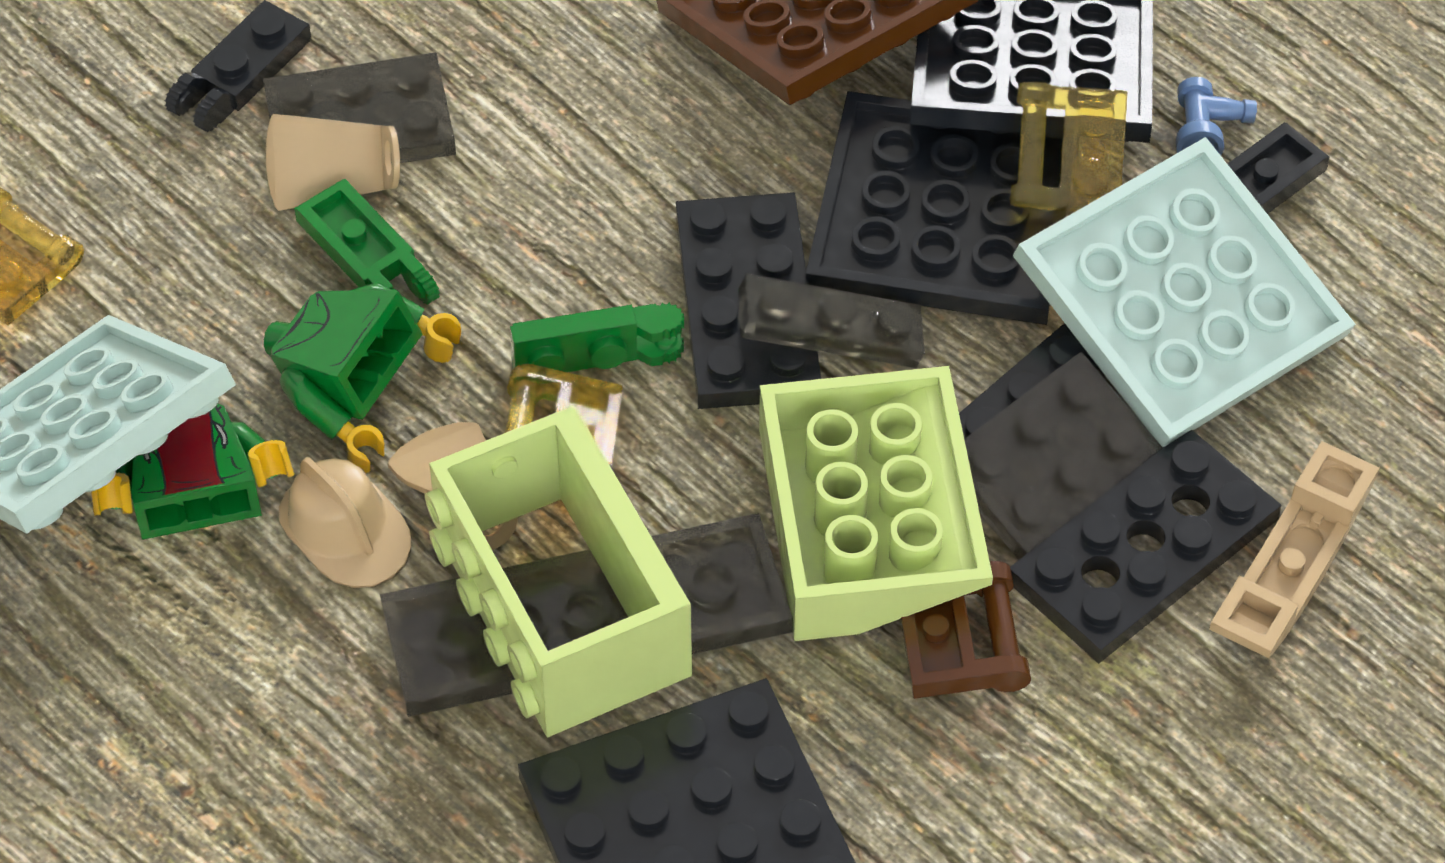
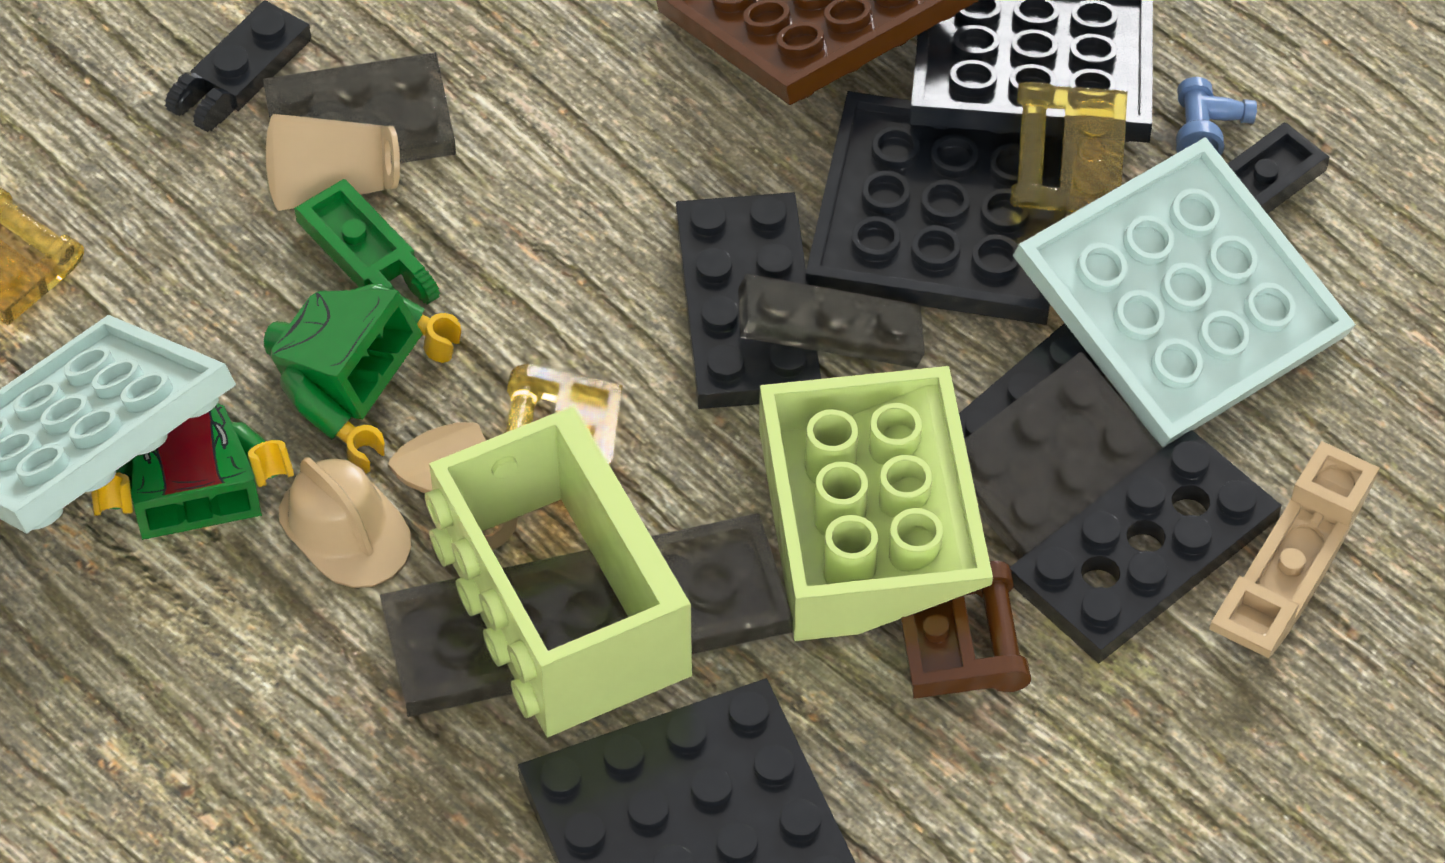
(600, 338): green hinge -> none

